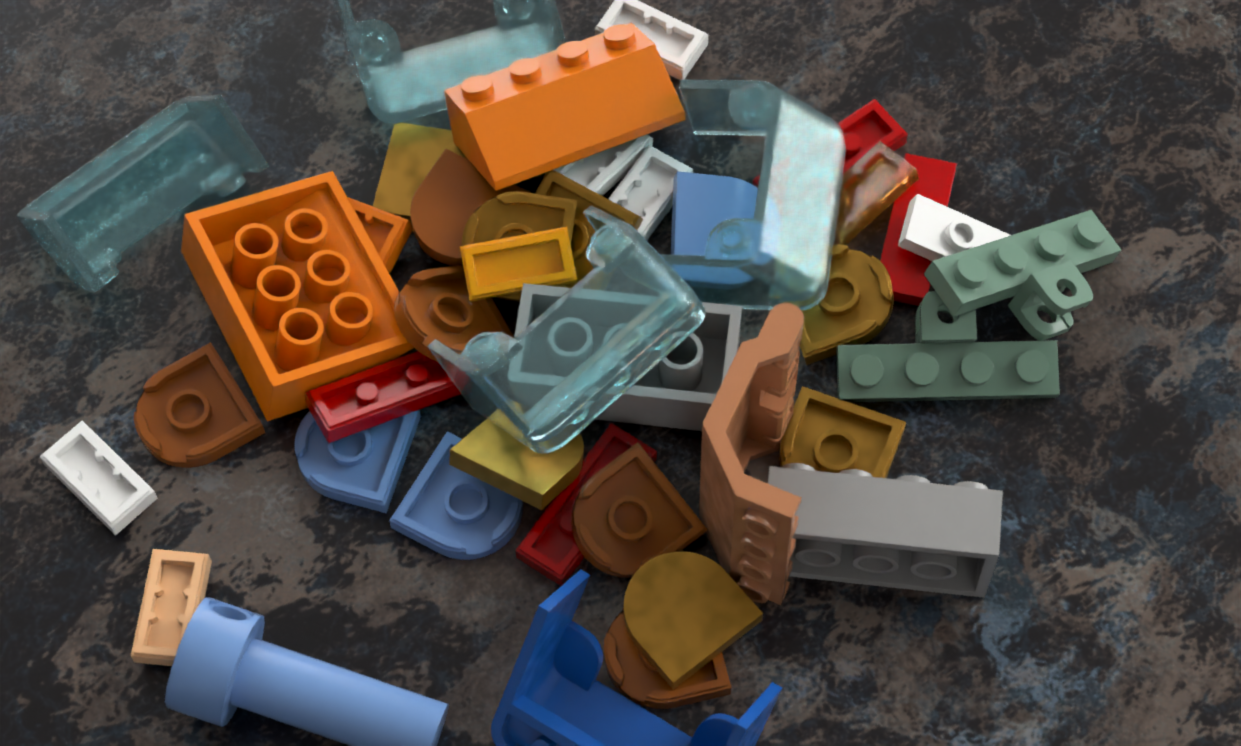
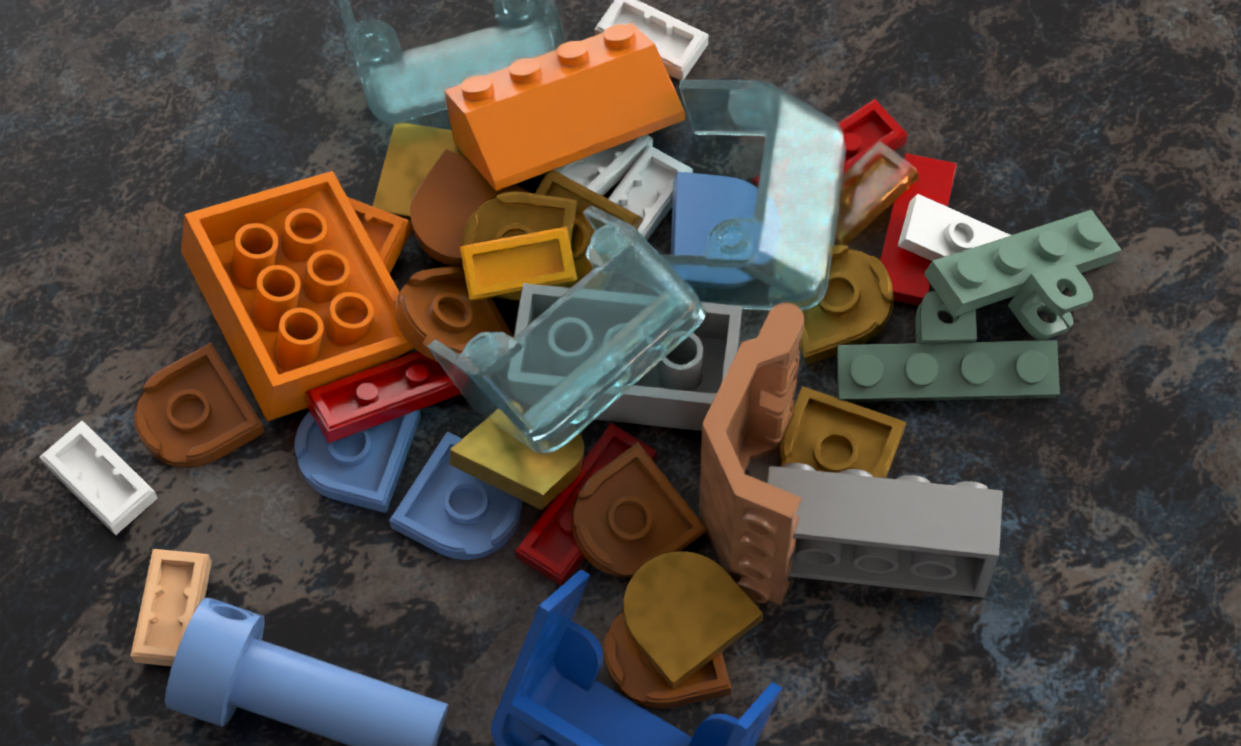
(139, 185): clear light blue windscreen -> none

